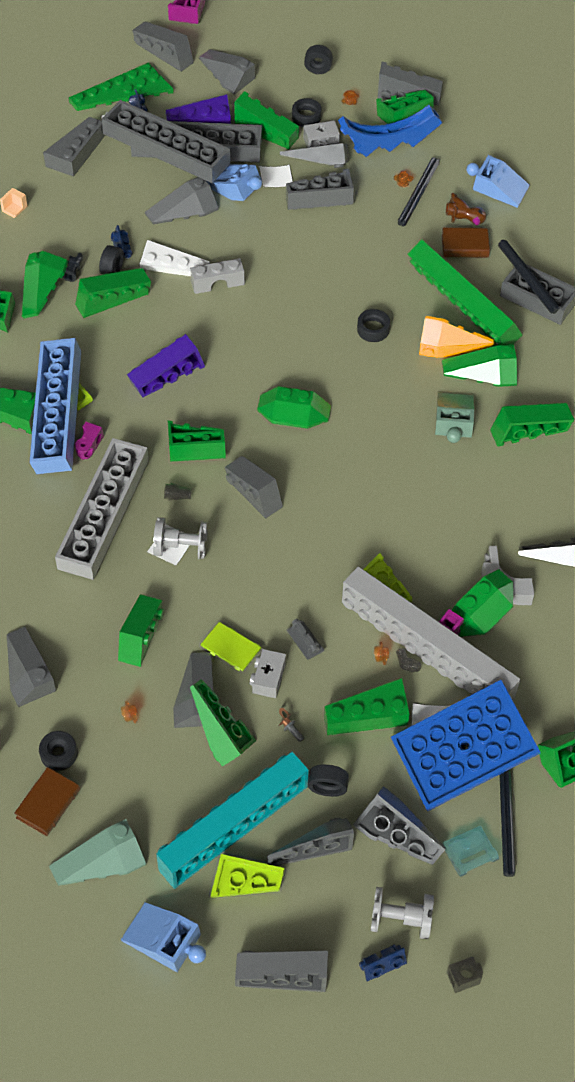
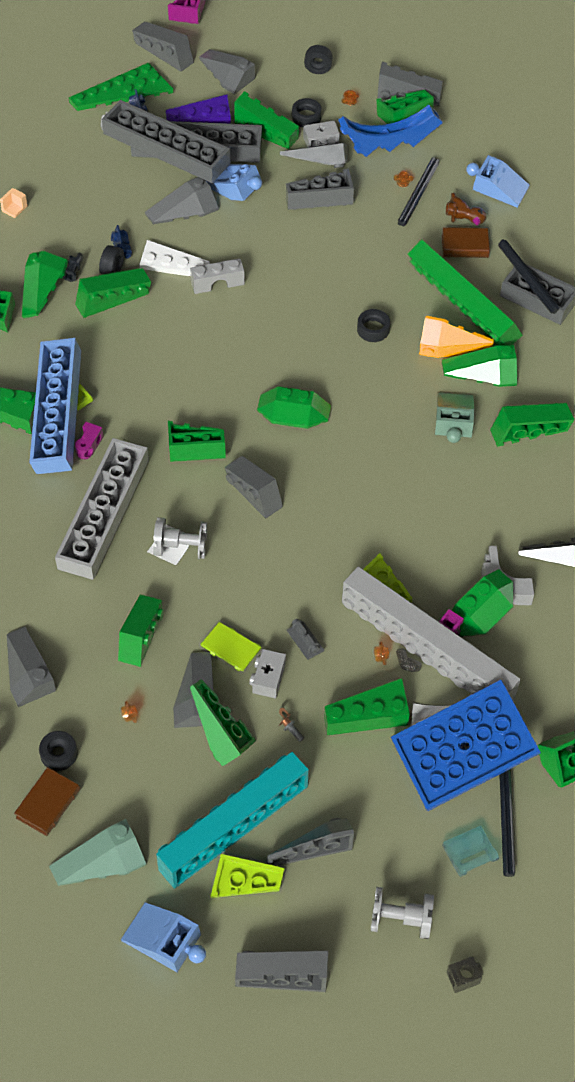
(75, 147): dark grey wedge -> none
(166, 366): dark purple wedge -> none
(176, 492): clear smoke cone -> none
(275, 176): white sticker -> none
(328, 780): black tyre -> none
(391, 959): dark blue hinge -> none
(394, 824): dark grey wedge -> none

